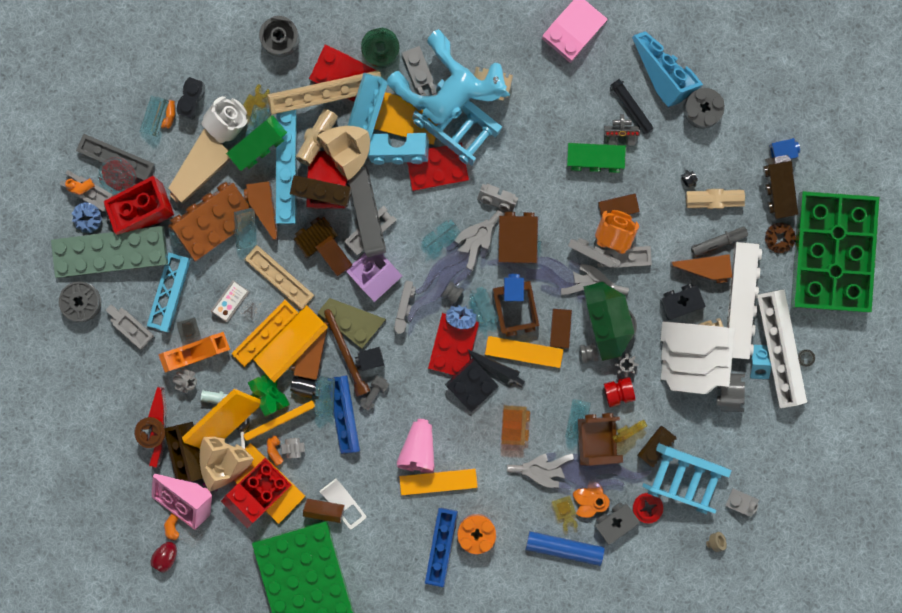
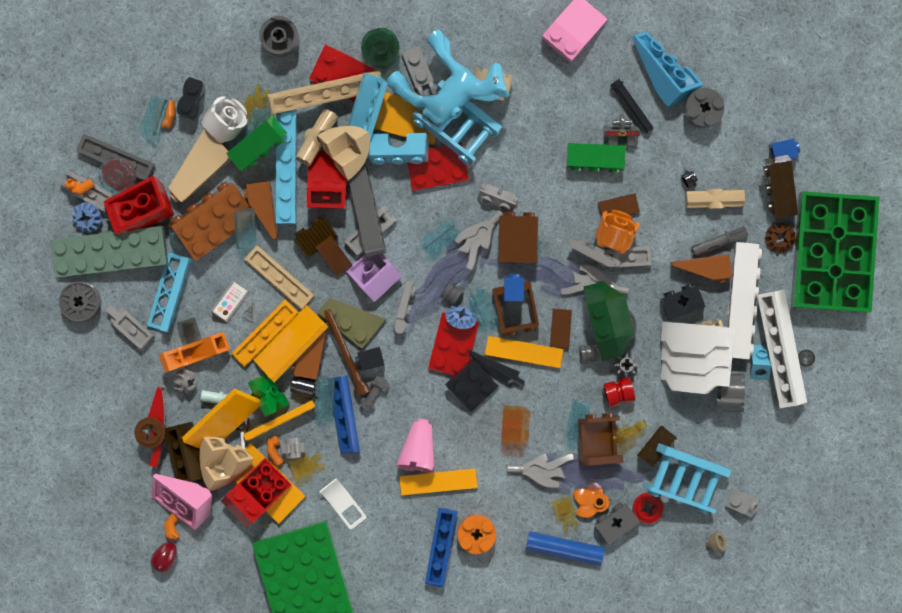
(303, 466): none -> clear yellow plate
(320, 191): dark brown brick -> none
(323, 510): reddish brown tile -> none

